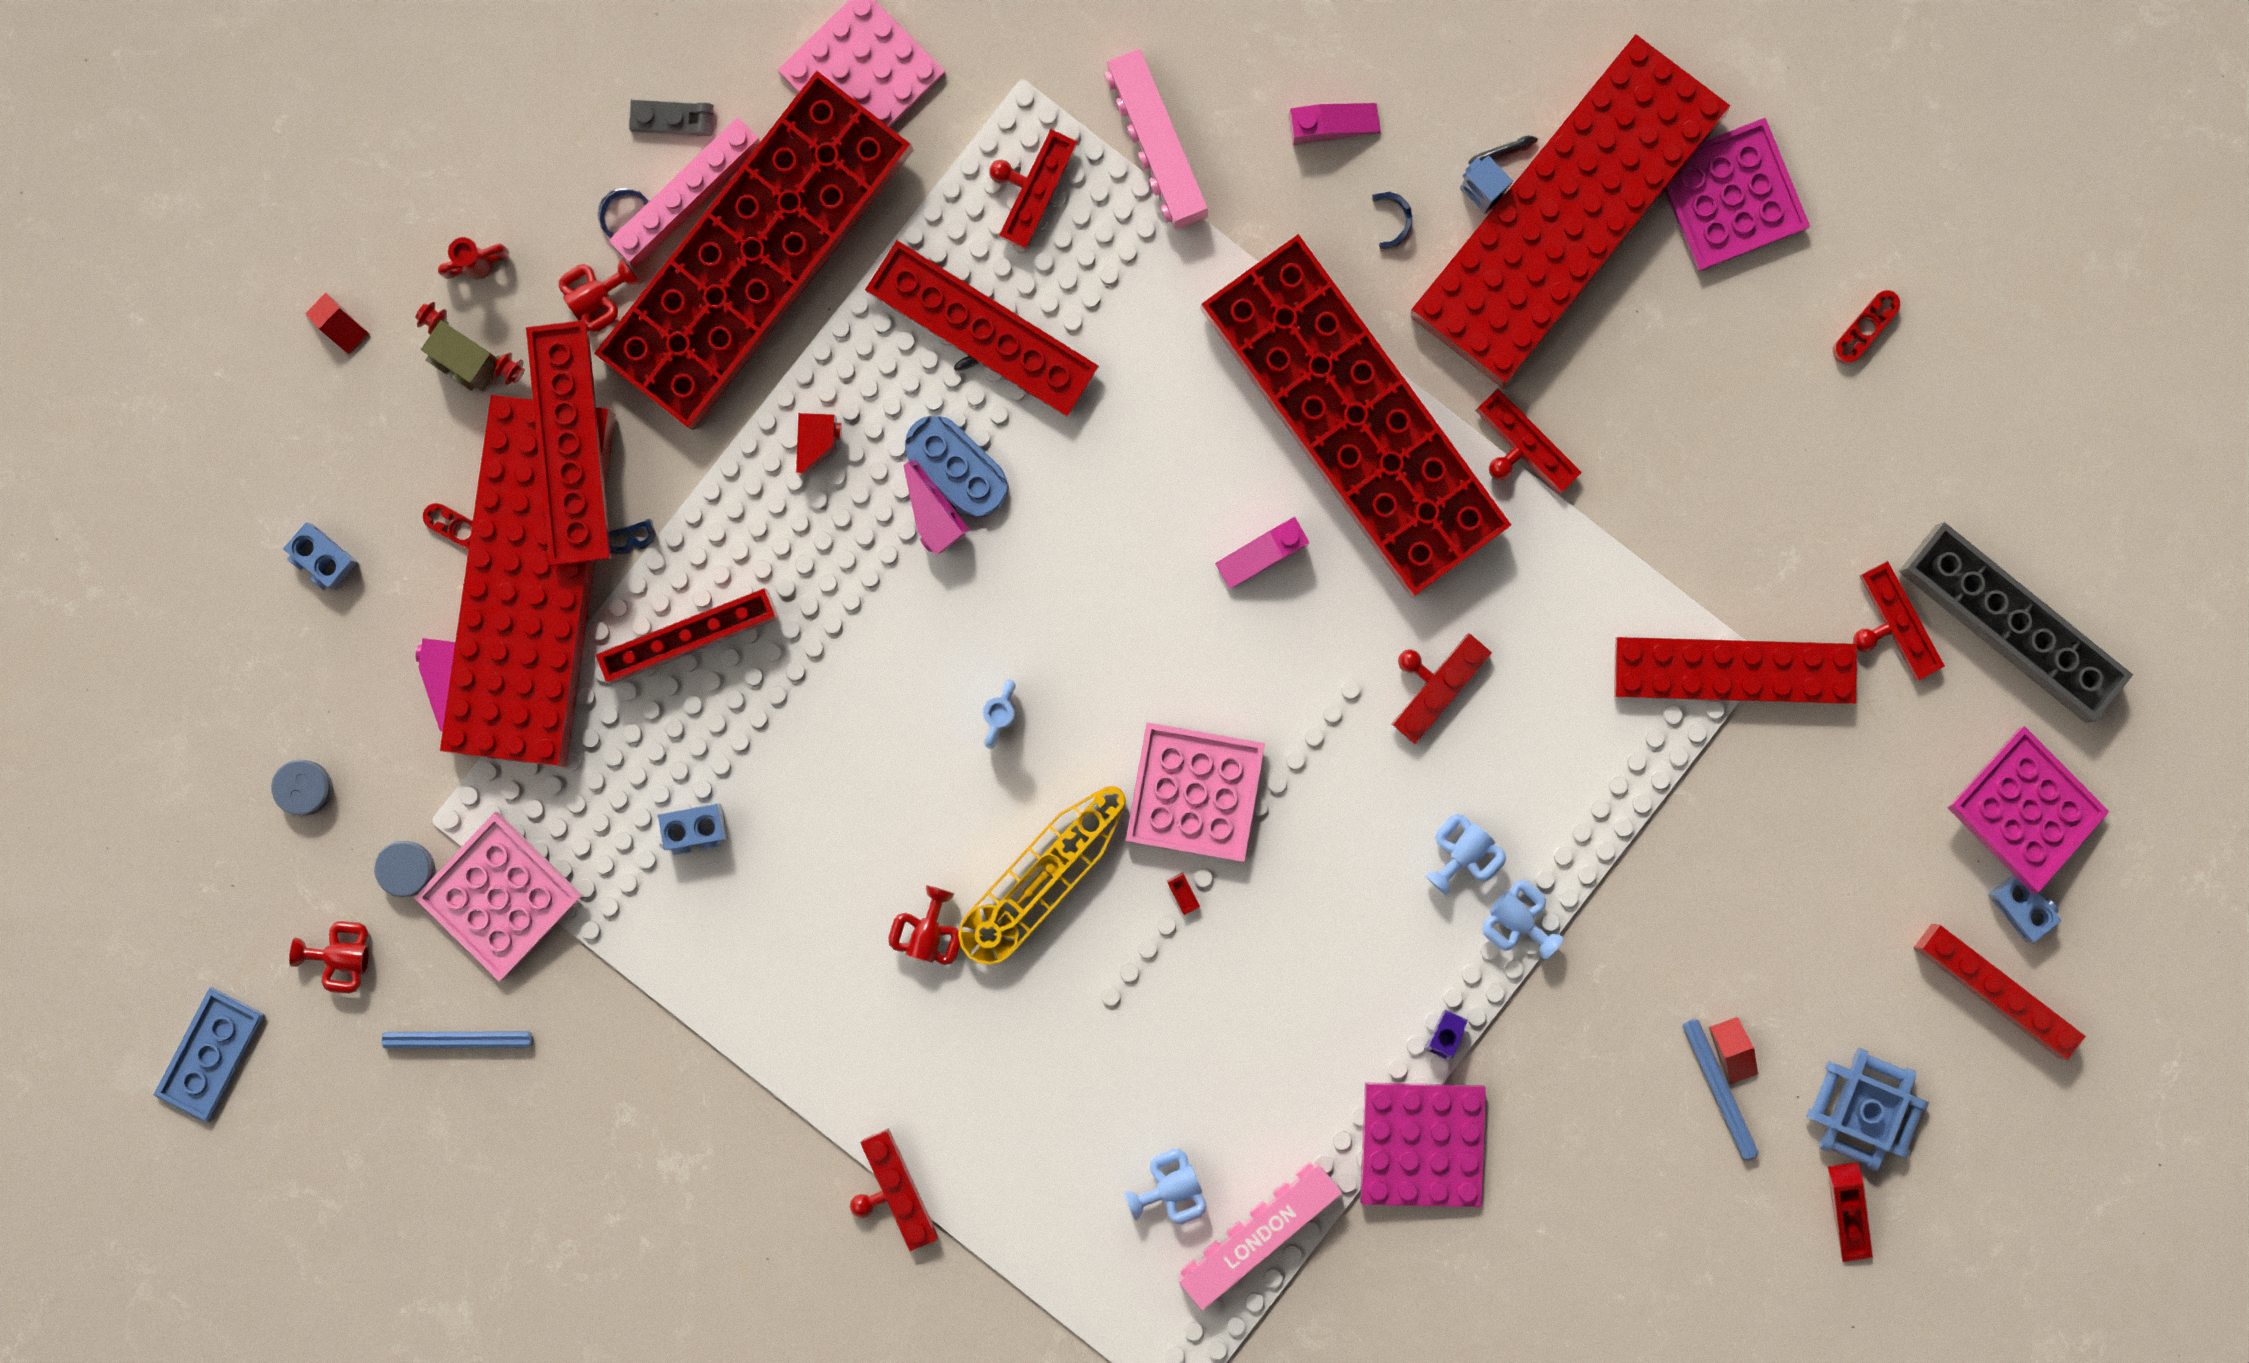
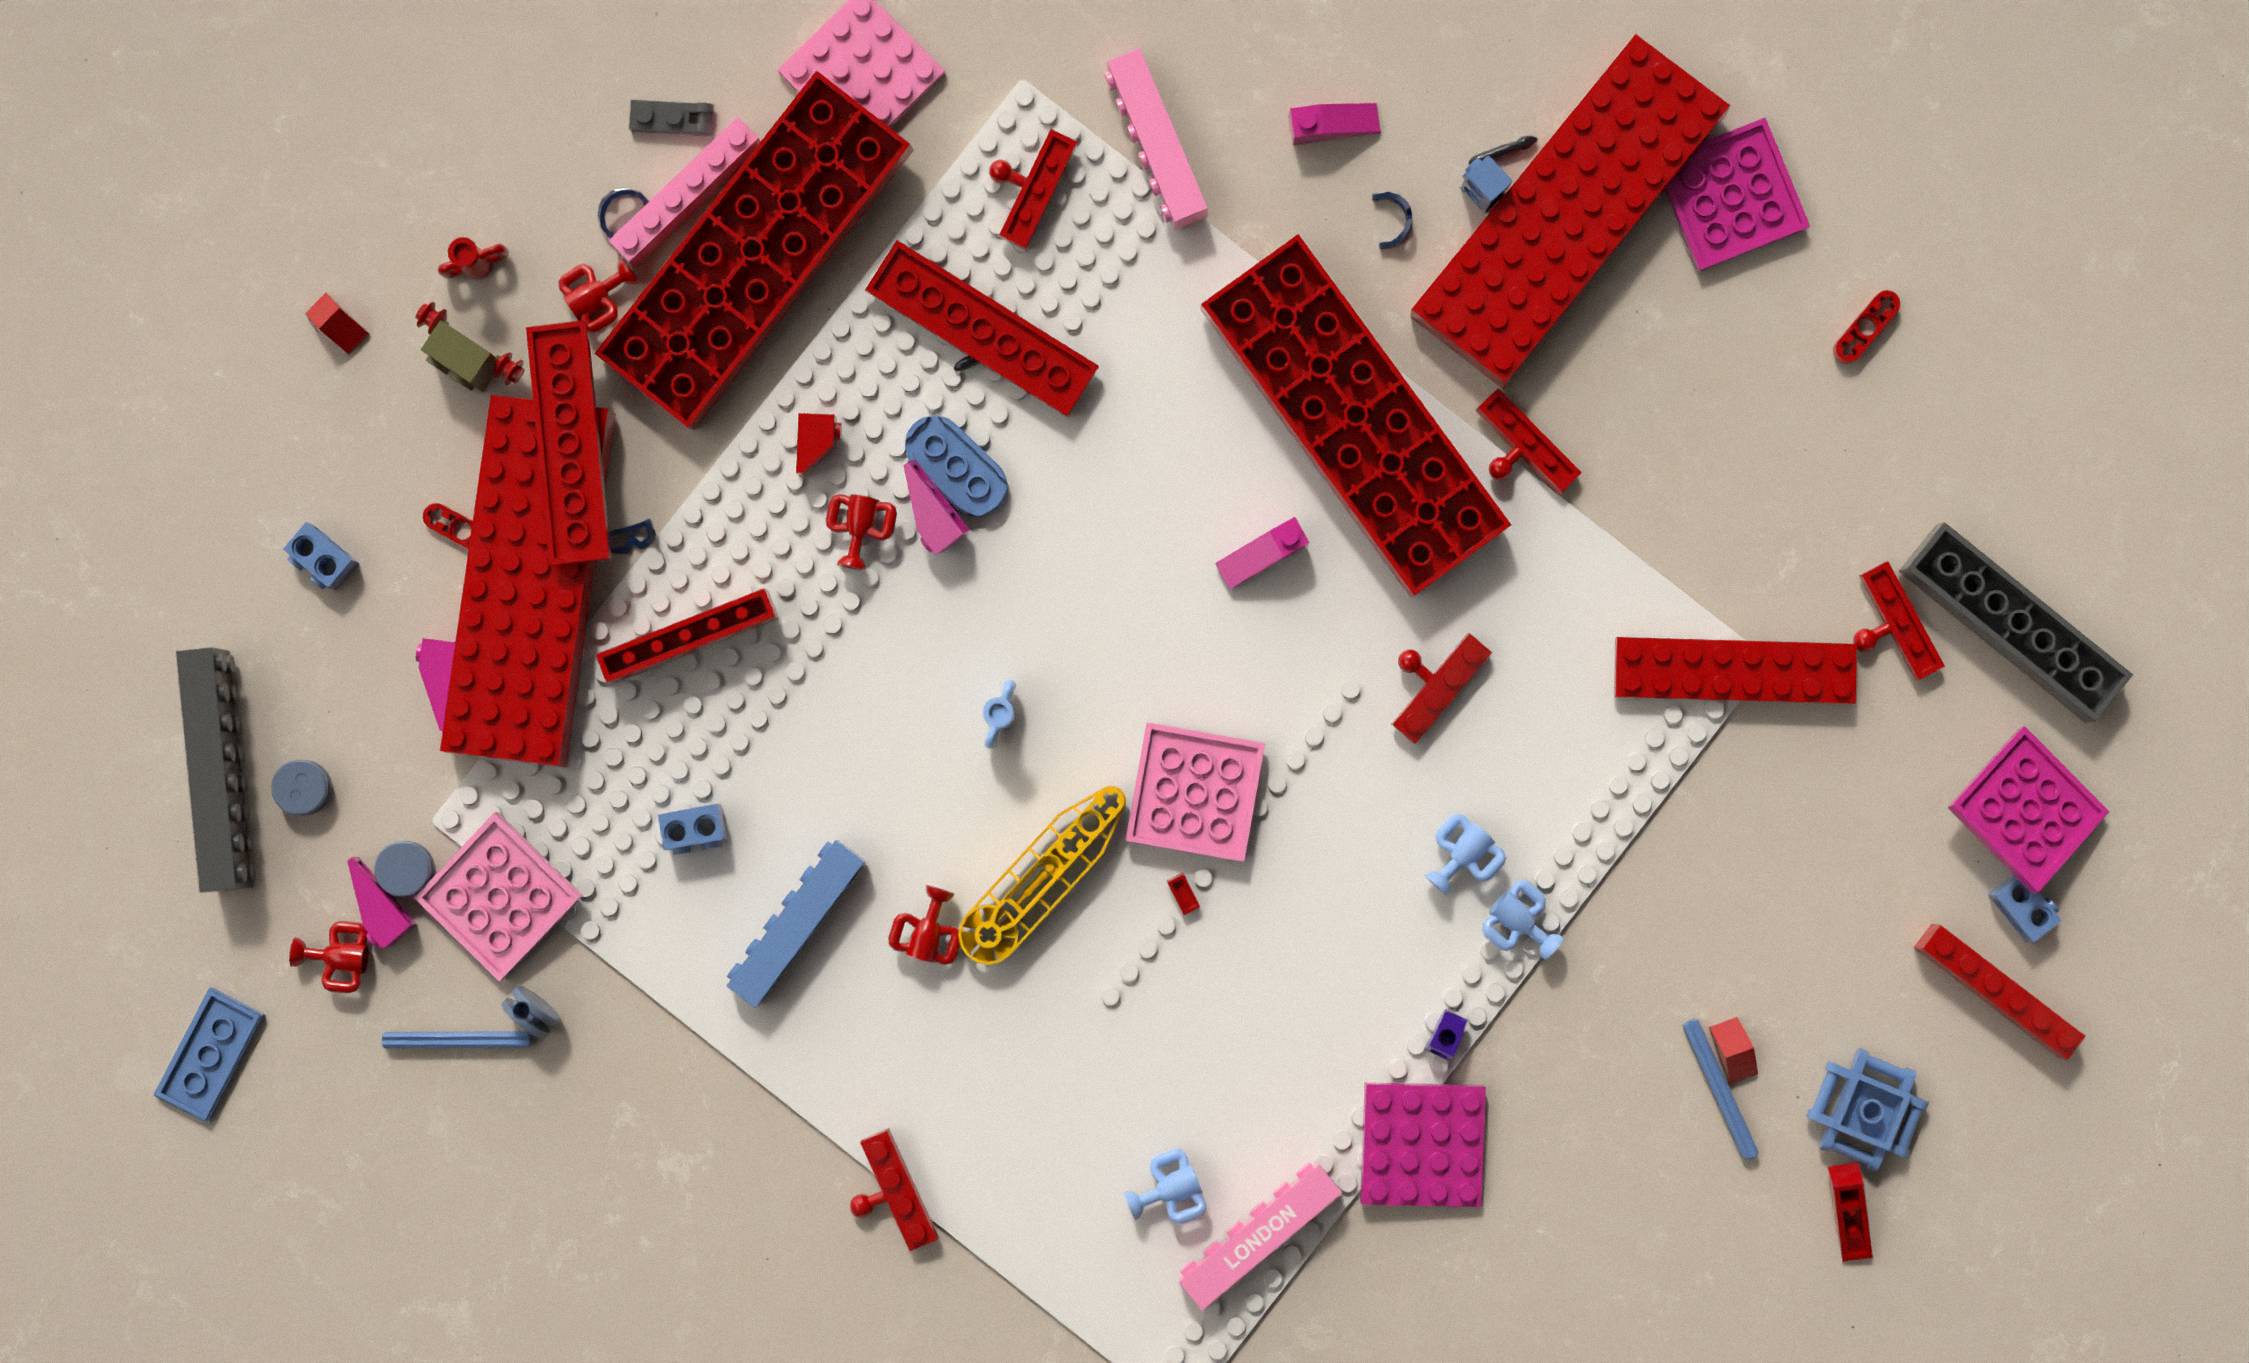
(215, 769): none -> dark grey brick
(379, 910): none -> dark pink slope
(530, 1012): none -> sand blue head
(796, 923): none -> medium blue brick
(860, 521): none -> red piece

